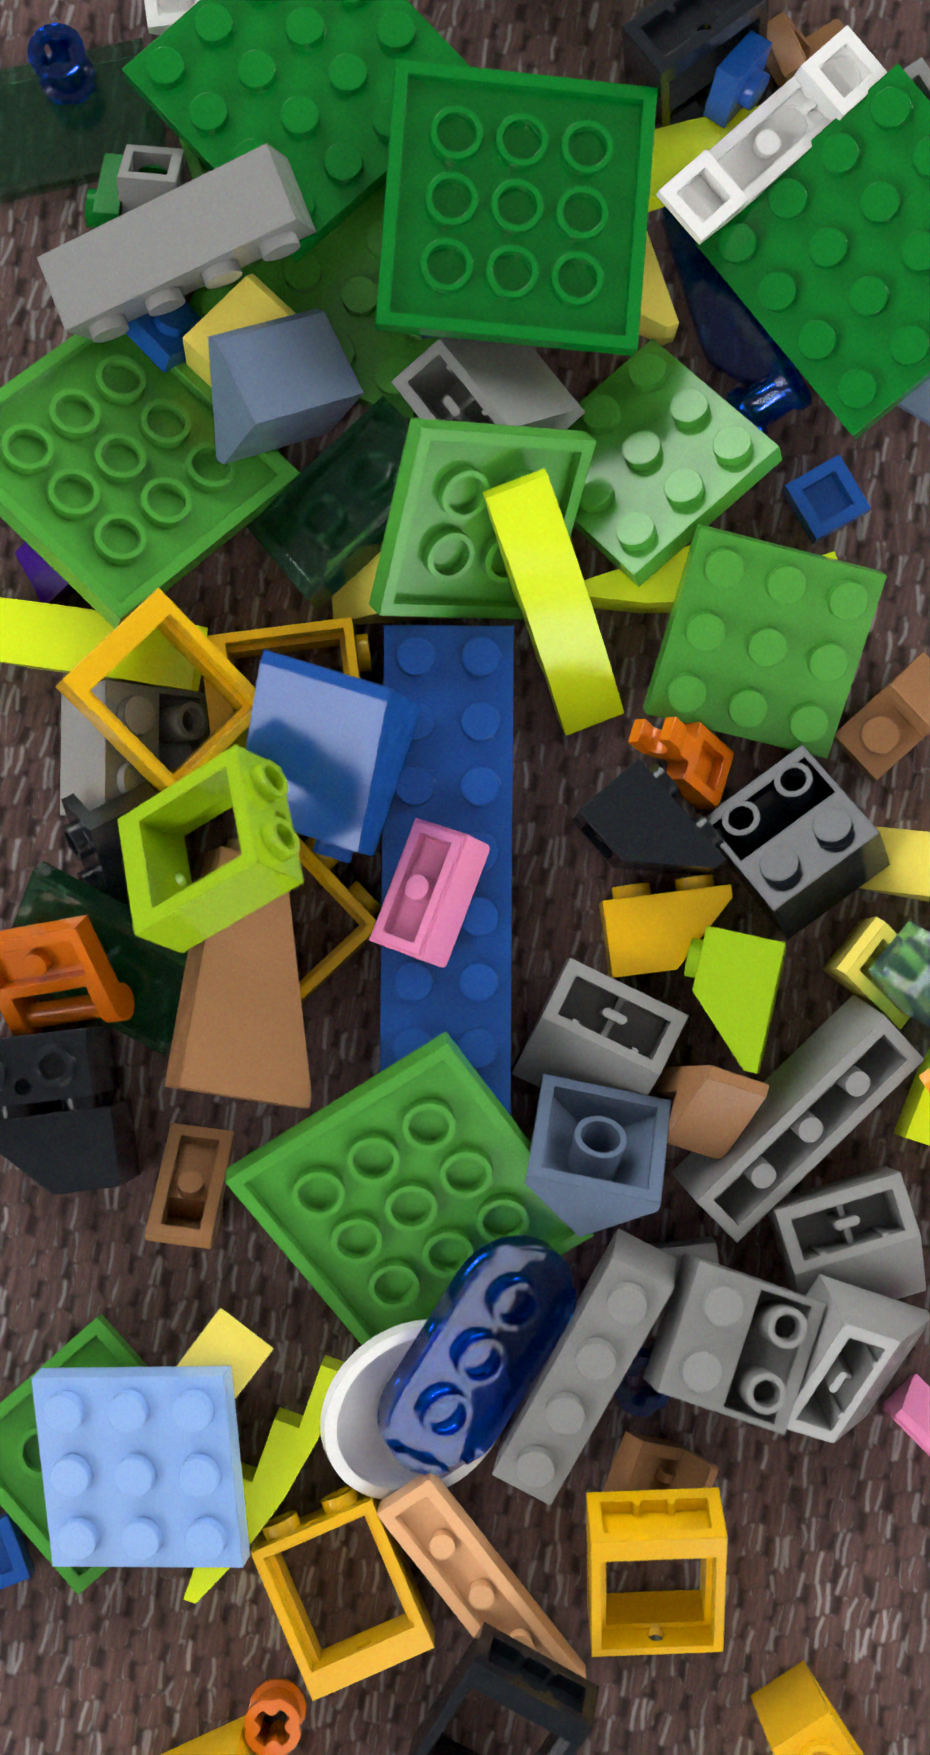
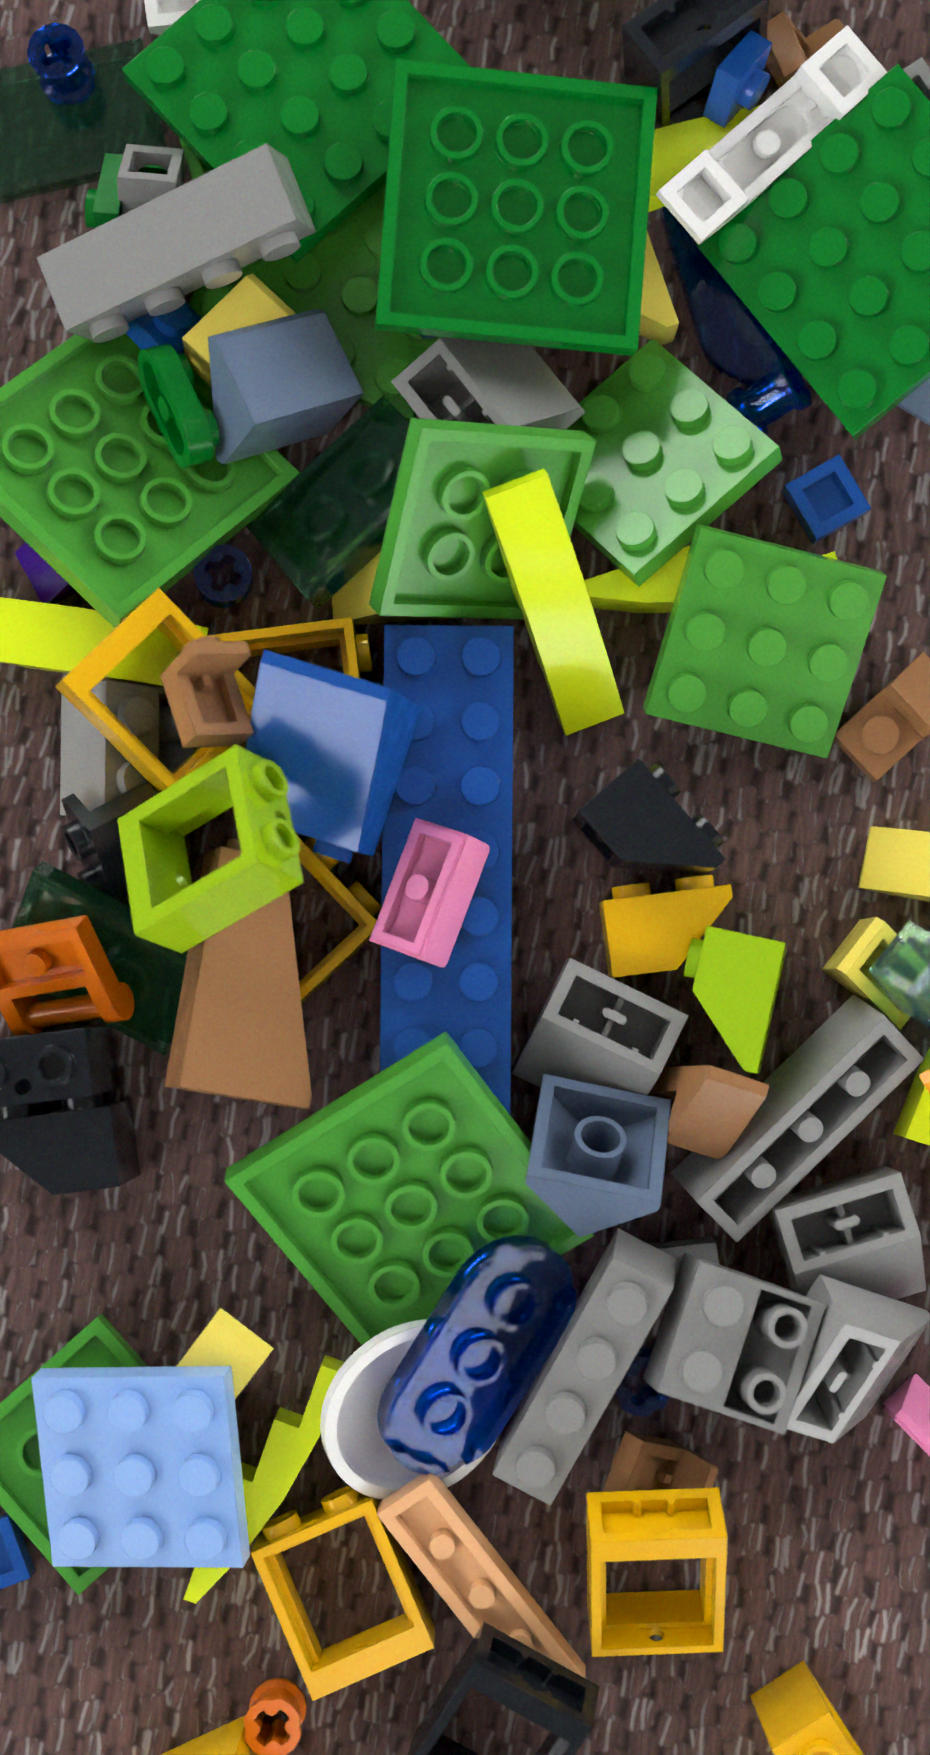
(173, 401): none -> green plate
(191, 1187): medium nougat slope -> none
(206, 693): none -> medium nougat bracket
(216, 560): none -> clear blue bush
(693, 756): orange plate -> none
(797, 841): black slope -> none

